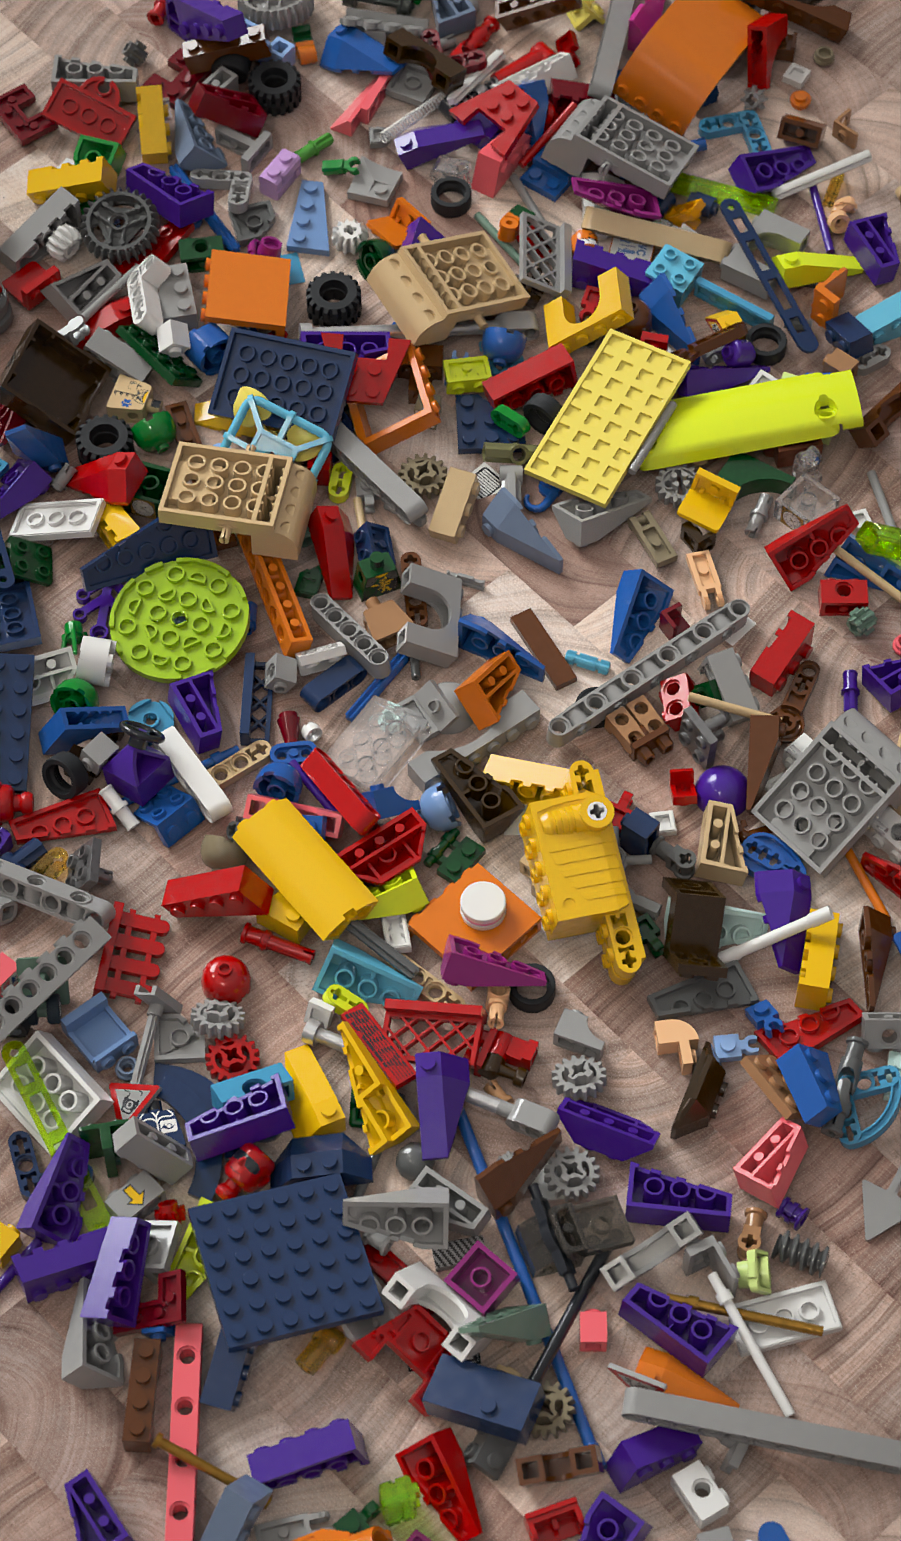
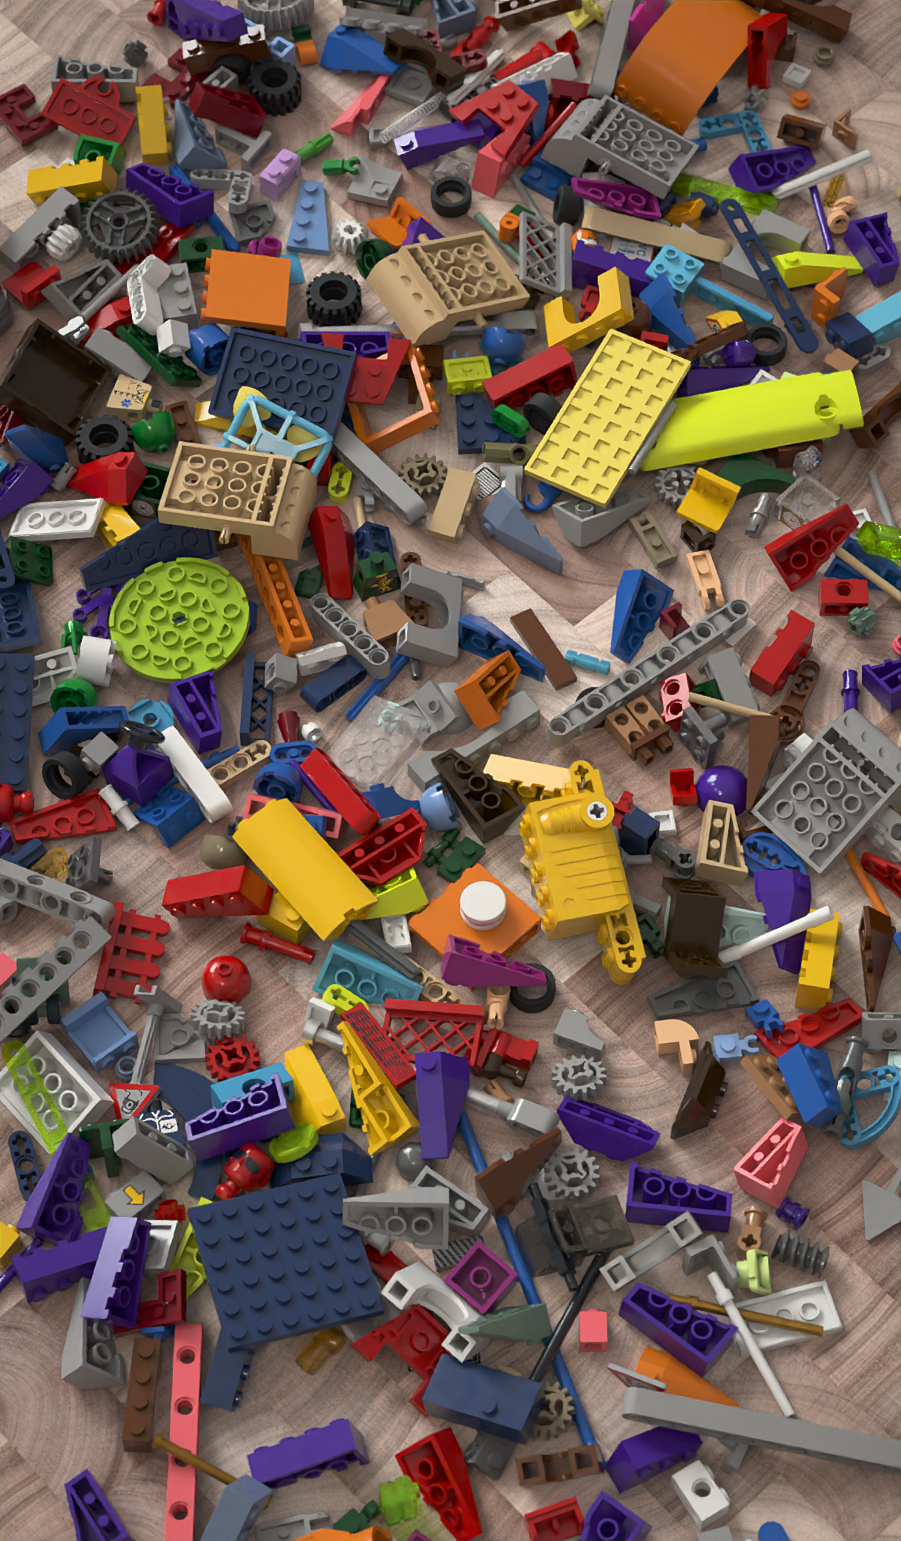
(293, 1143): none -> lime tile
(566, 206): none -> black tyre

